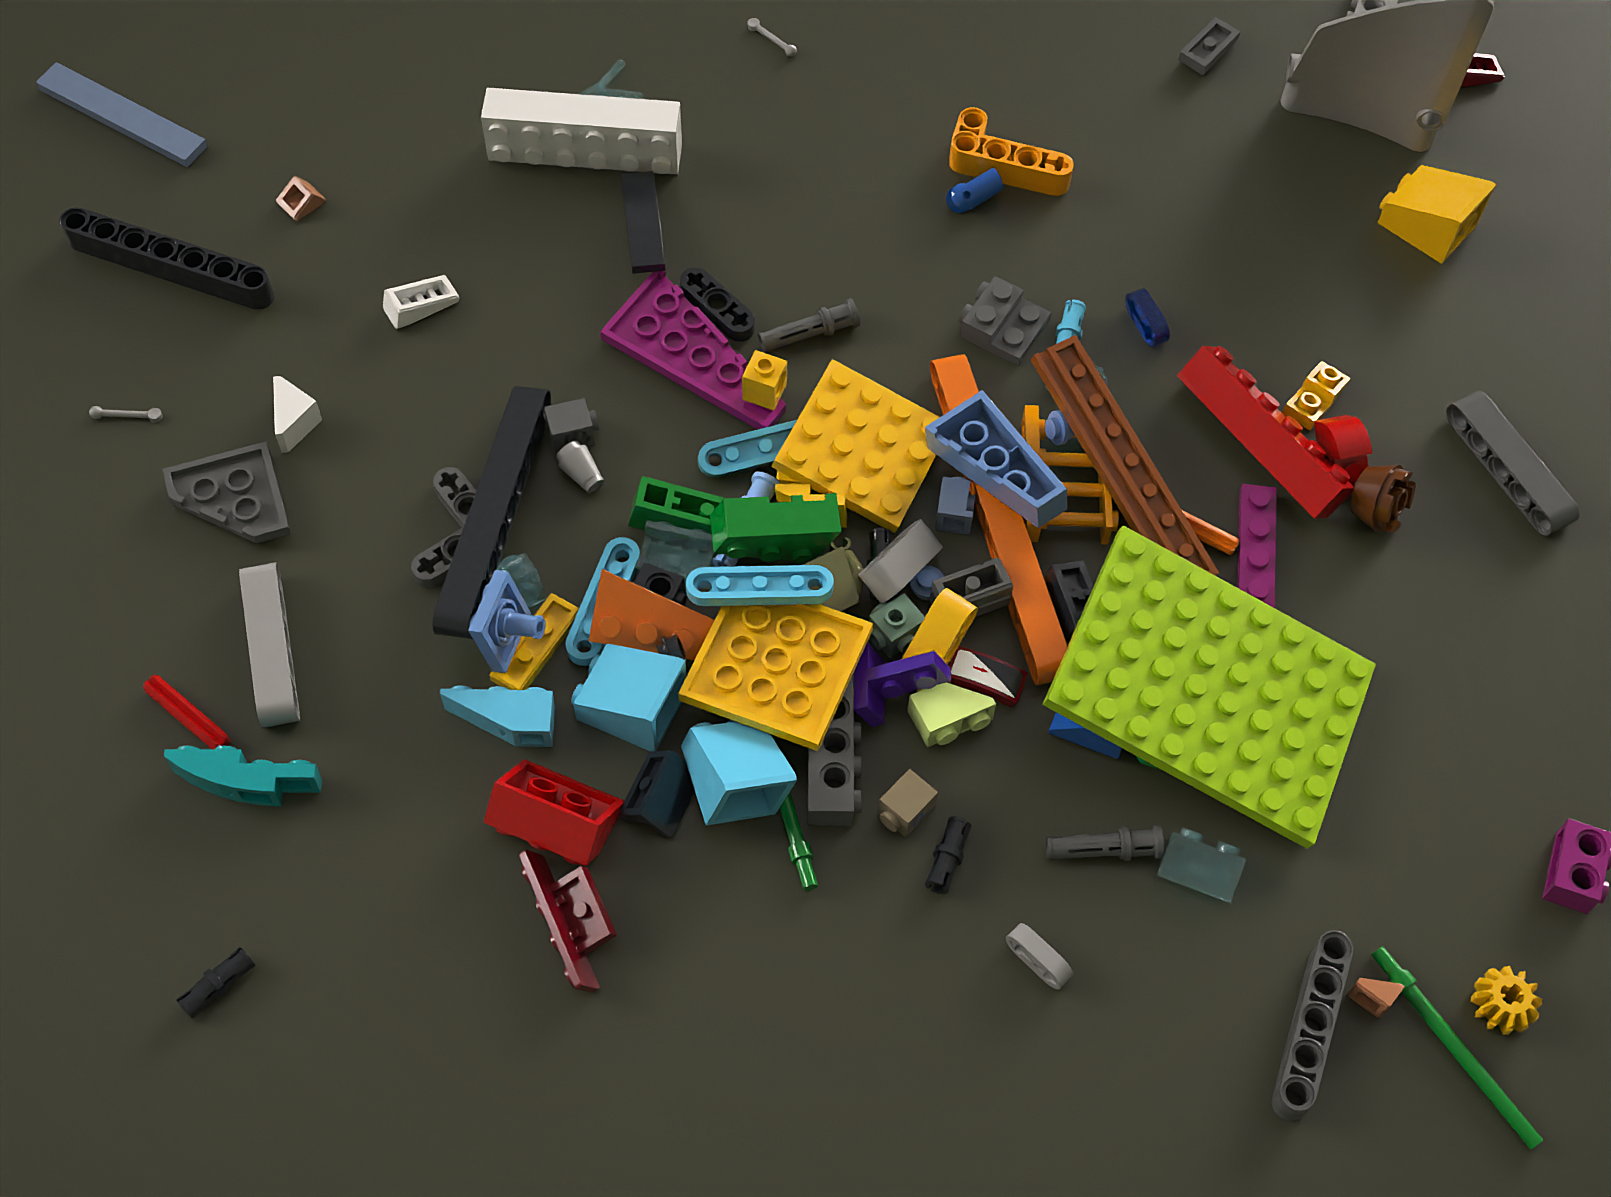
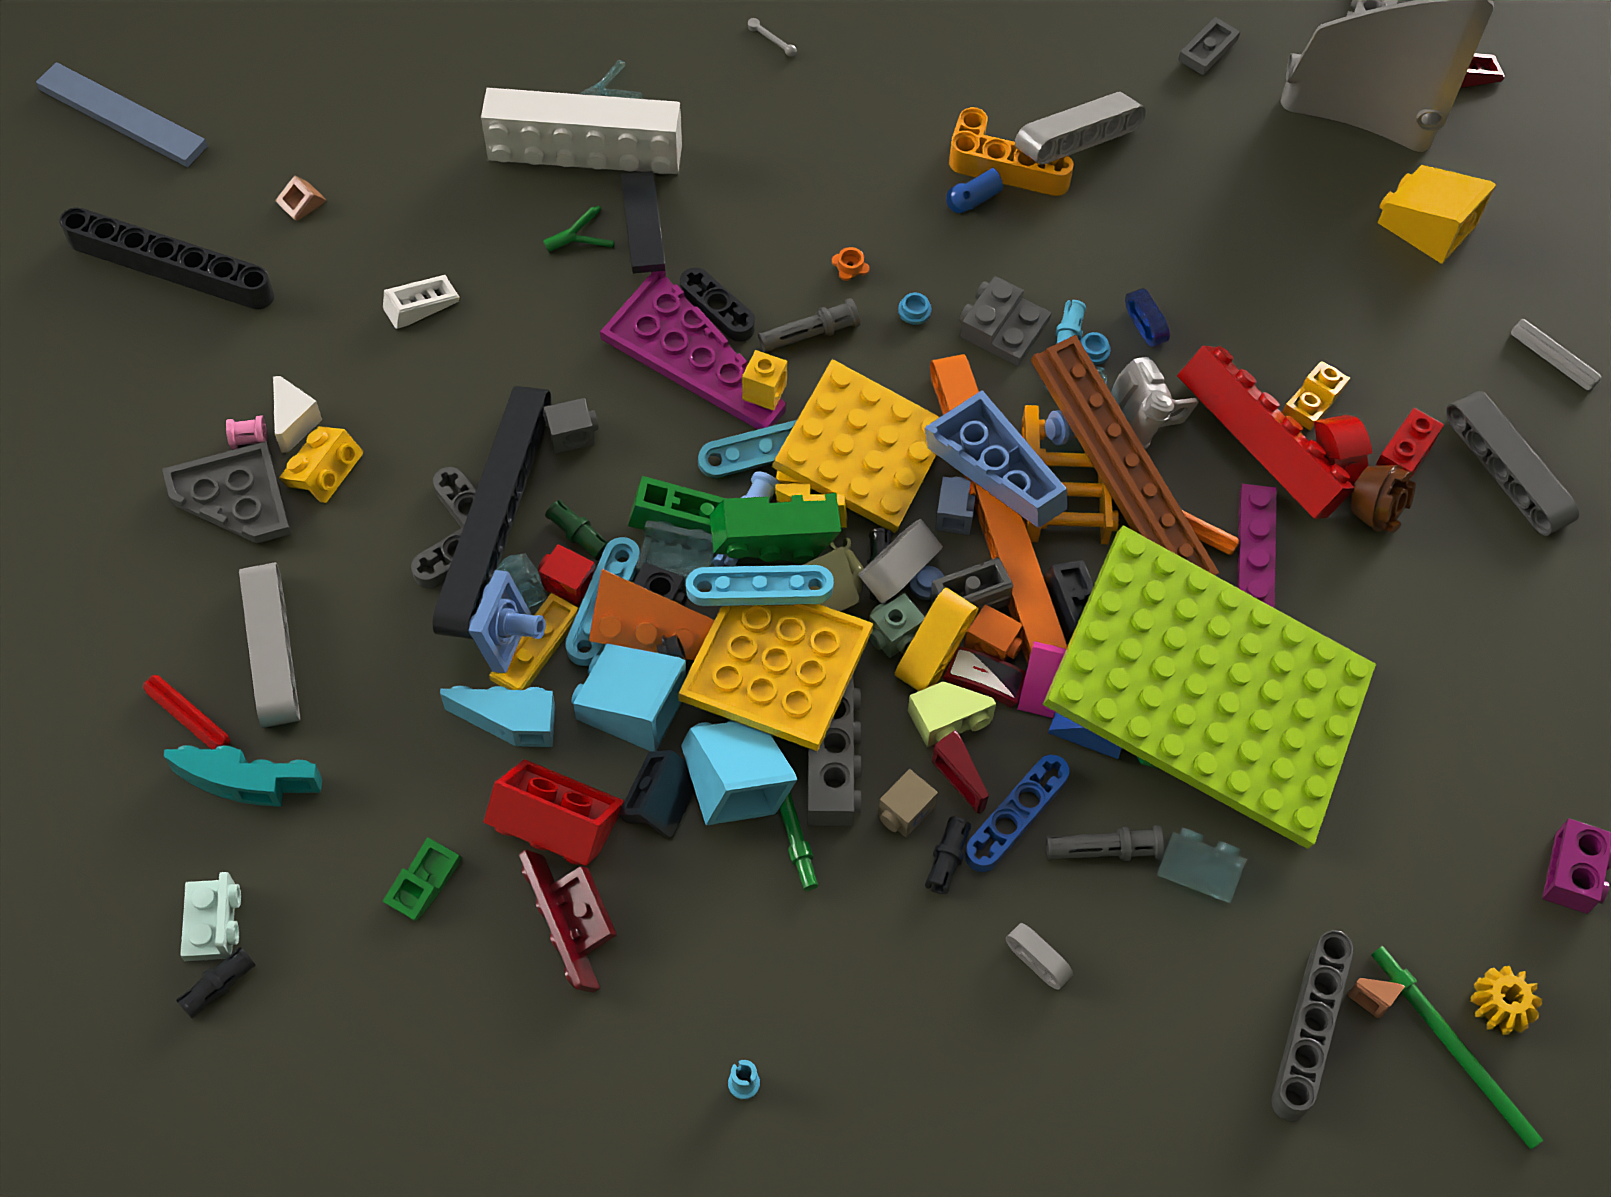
(154, 414): light grey hinge -> none
(209, 919): none -> light aqua bracket
(246, 432): none -> bright pink bush
(322, 462): none -> yellow bracket
(423, 881): none -> green slope
(566, 574): none -> red brick
(570, 234): none -> green plant
(577, 529): none -> dark green pin
(580, 466): light grey cone -> none
(740, 1088): none -> medium azure pin
(847, 257): none -> orange plate
(879, 680): dark purple bracket -> none
(914, 308): none -> dark azure plate
(958, 768): none -> dark red slope
(994, 634): none -> orange brick
(1019, 814): none -> blue beam
(1039, 677): none -> dark pink slope
(1080, 127): none -> light grey beam
(1096, 347): none -> dark azure plate
(1147, 400): none -> light grey piece
(1411, 441): none -> red brick
(1556, 354): none -> light grey axle

